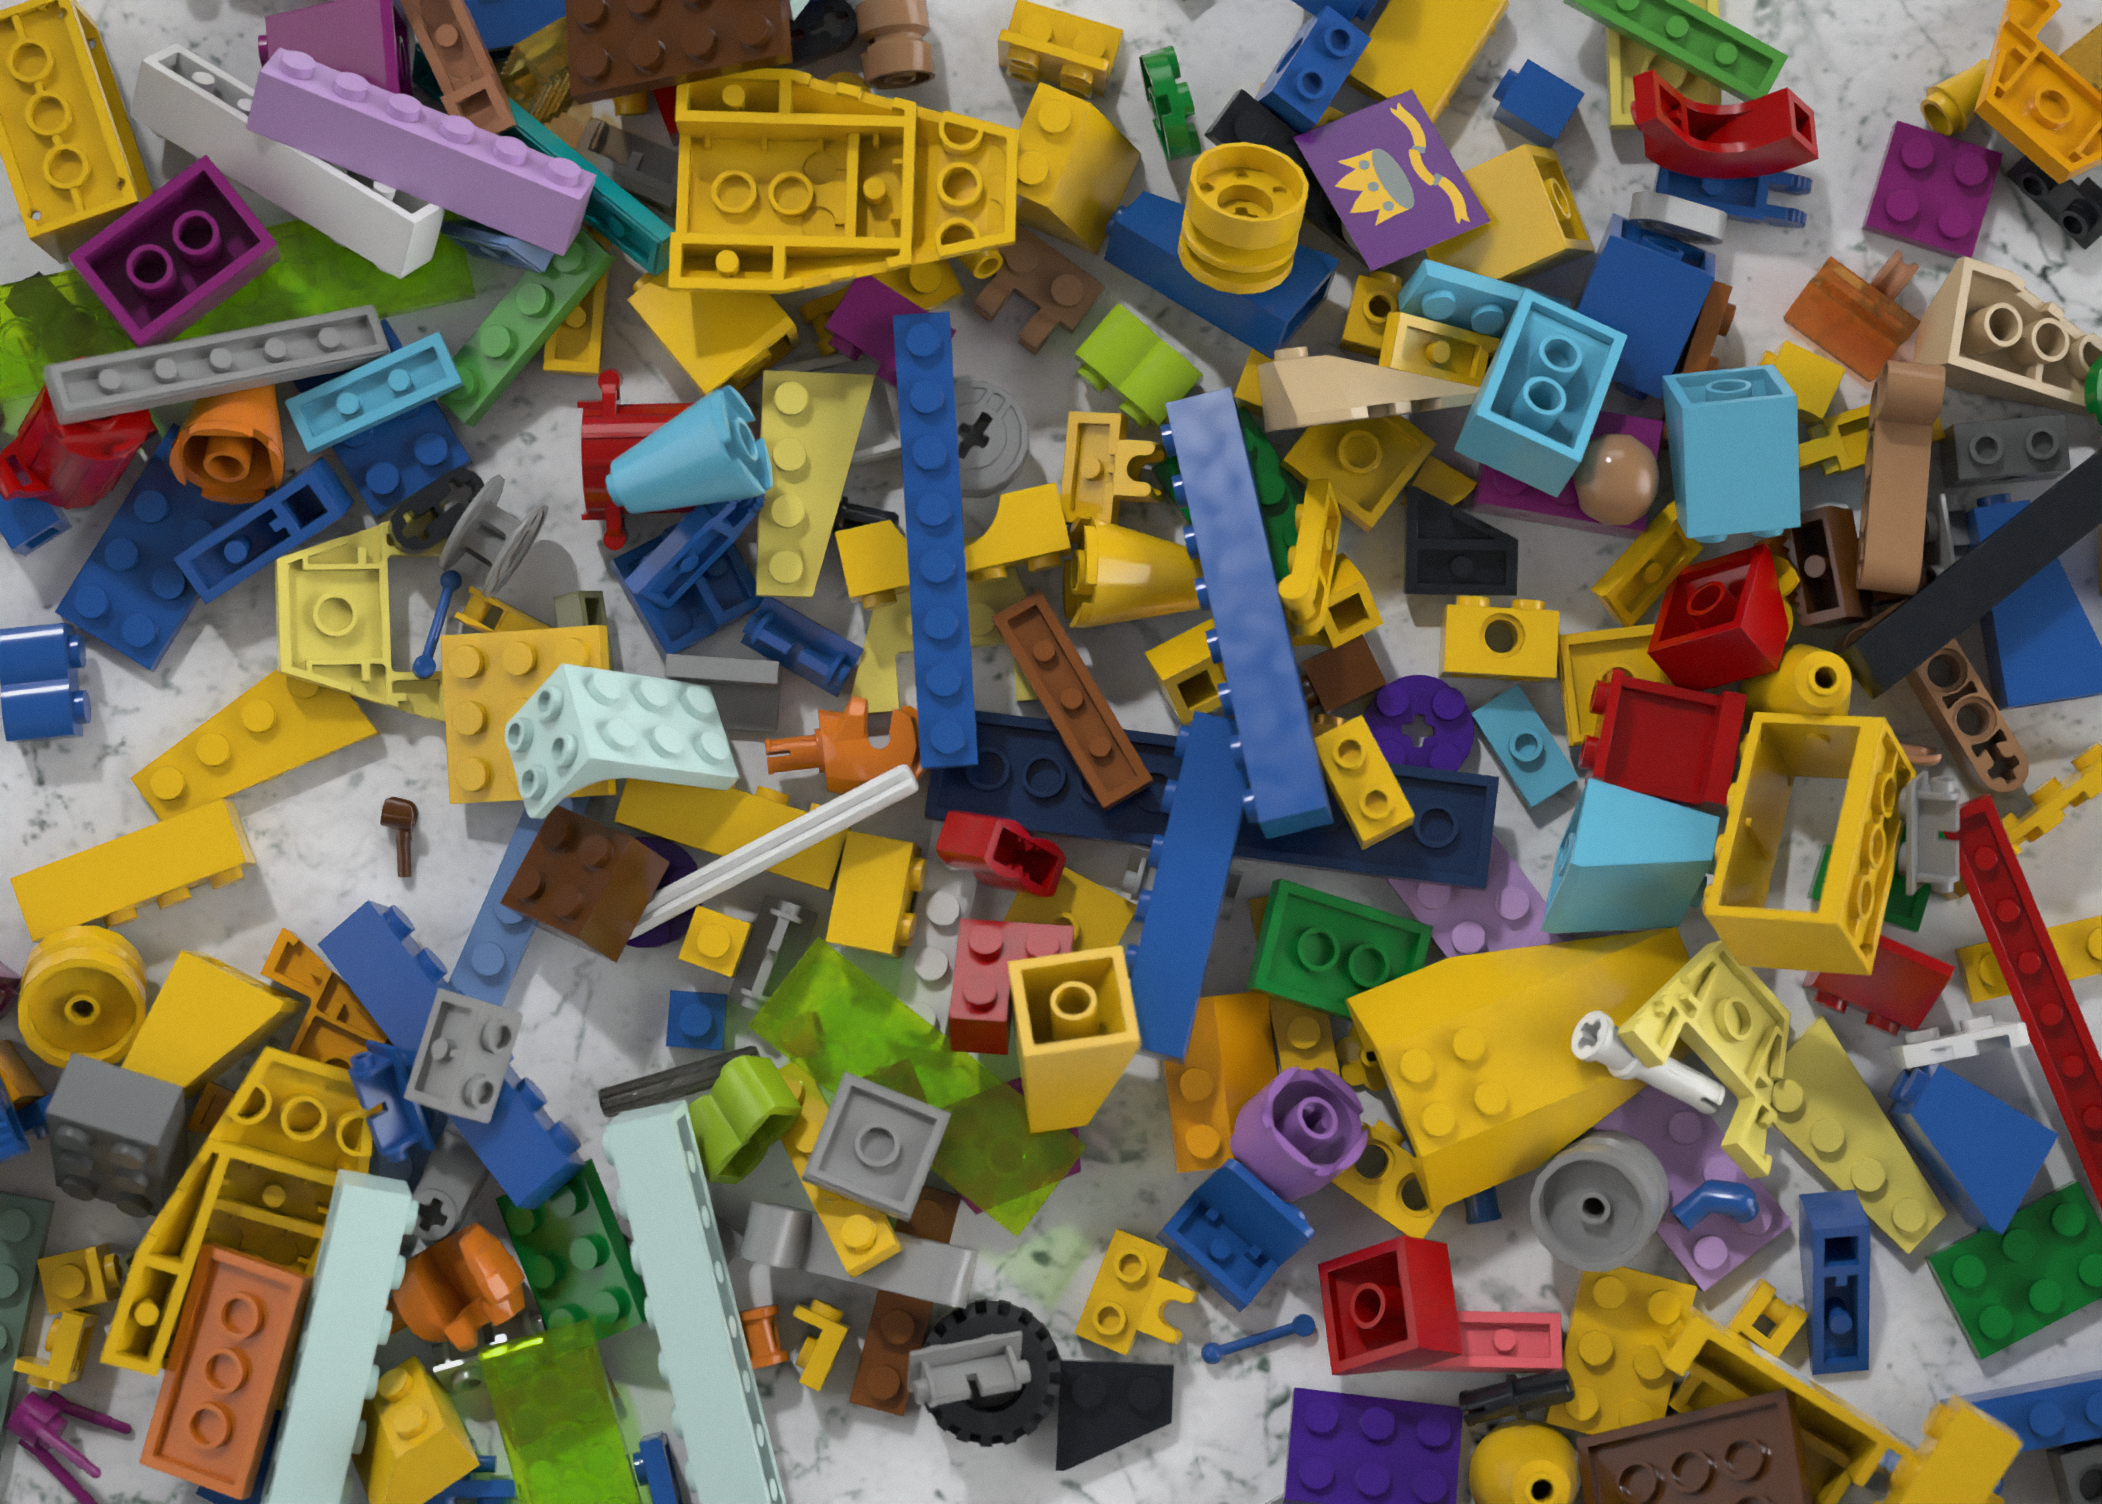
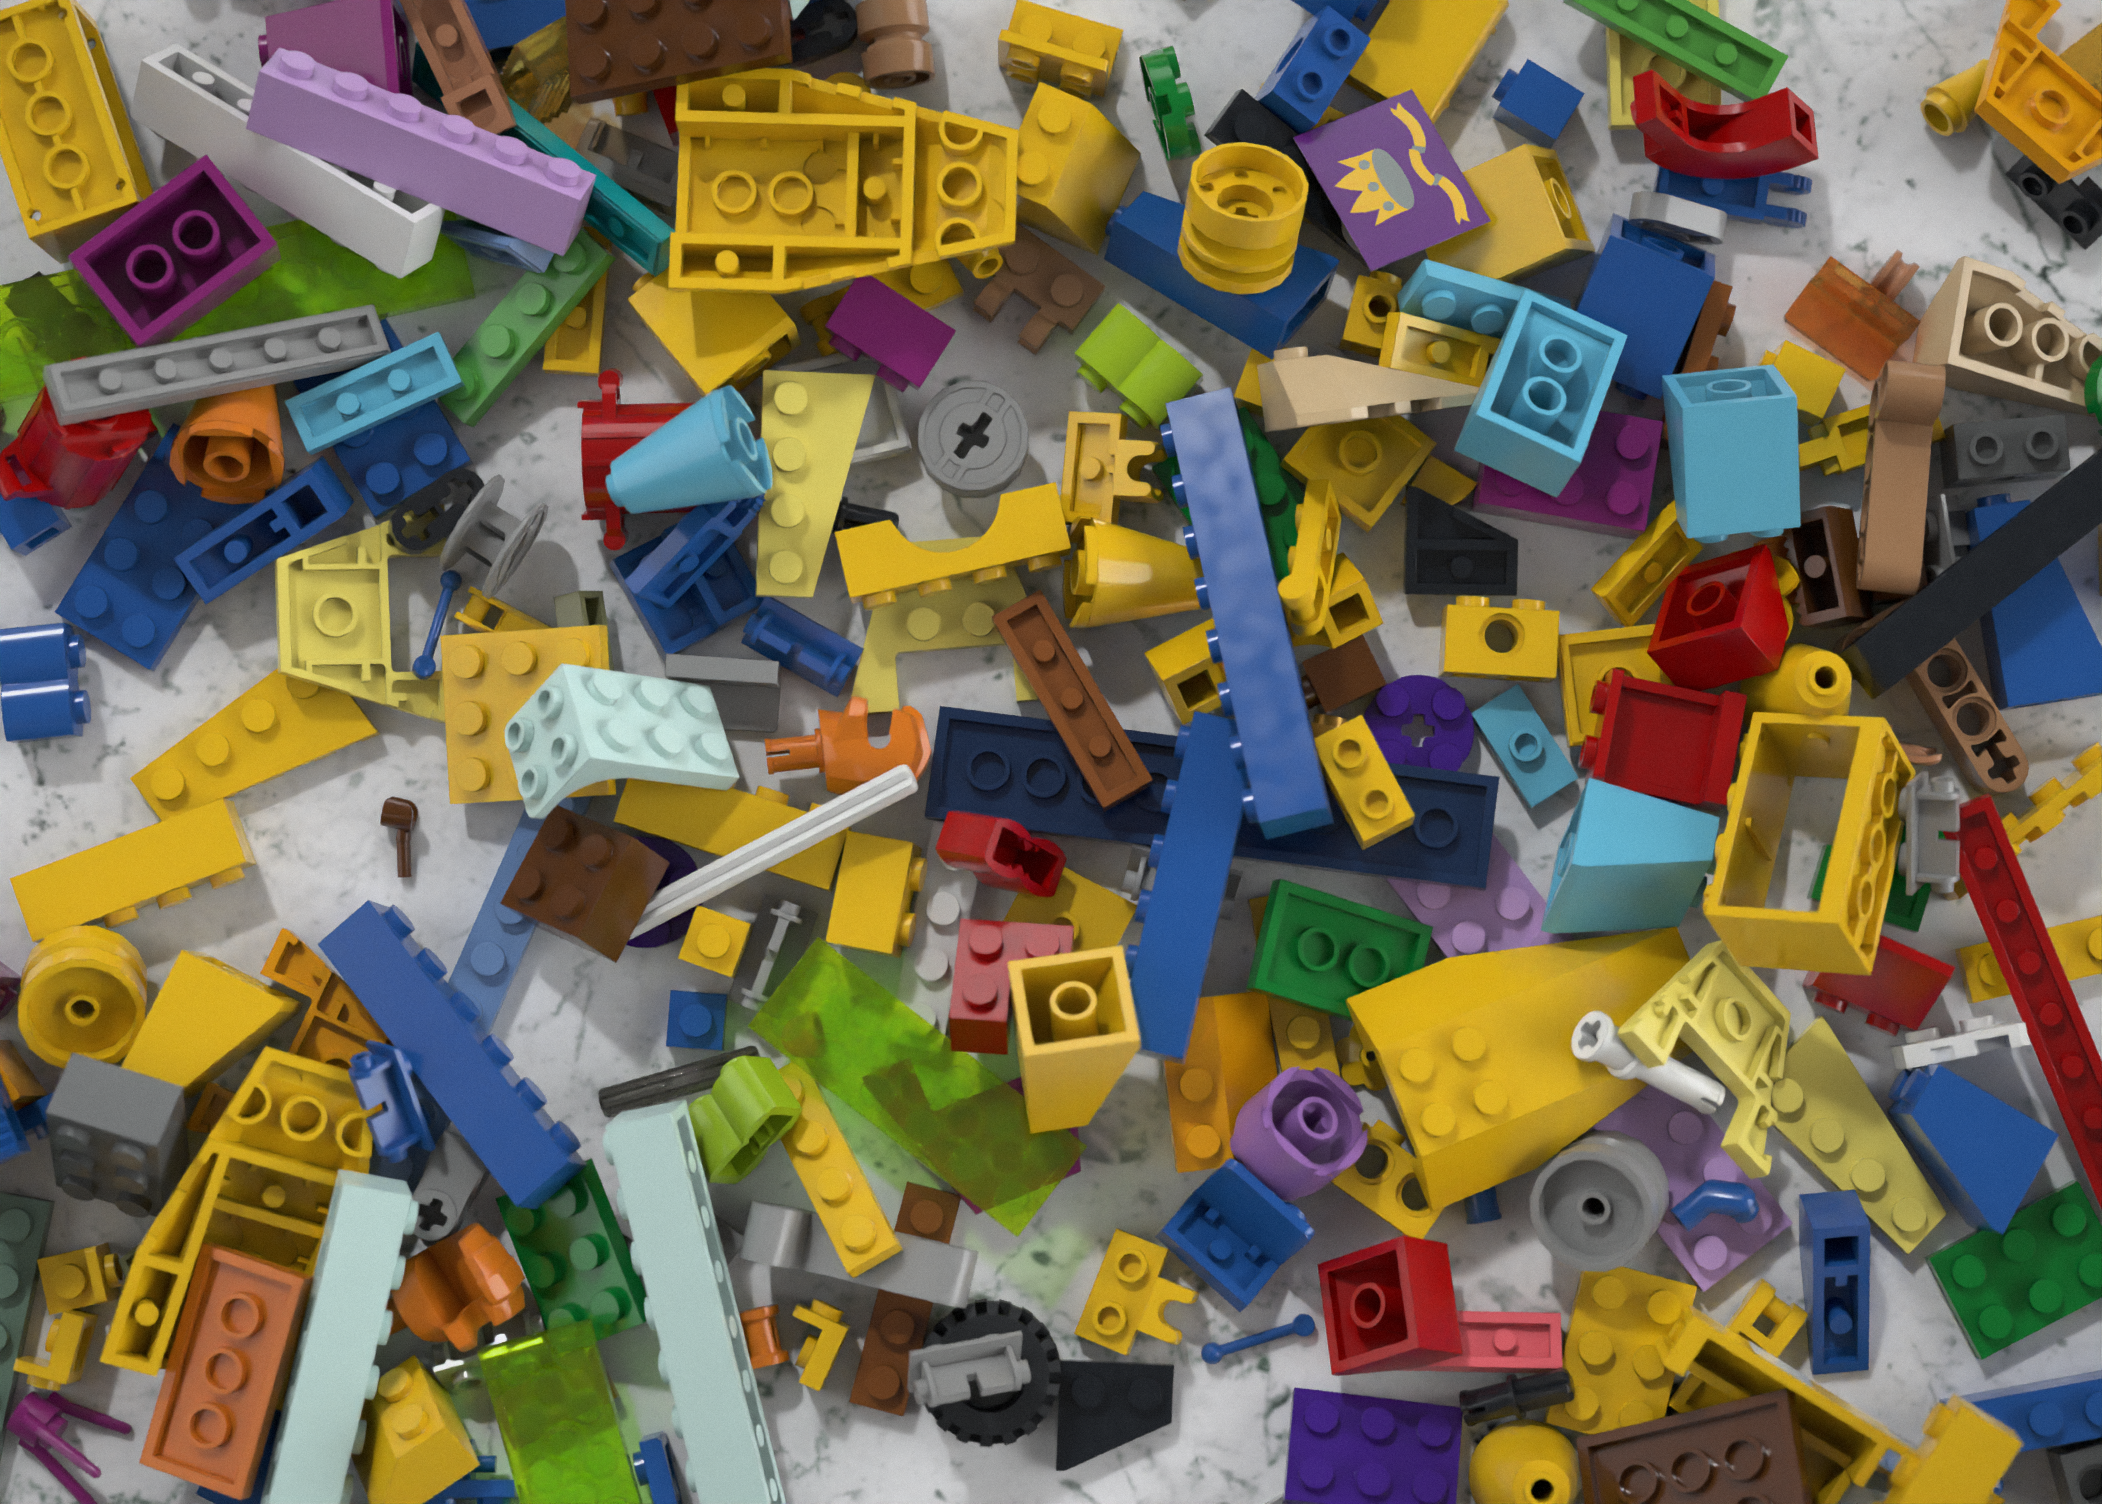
(463, 1056): light grey bracket -> none
(876, 1146): light grey plate -> none
(935, 540): blue plate -> none
(1616, 479): medium nougat hair -> none
(1932, 191): magenta plate -> none

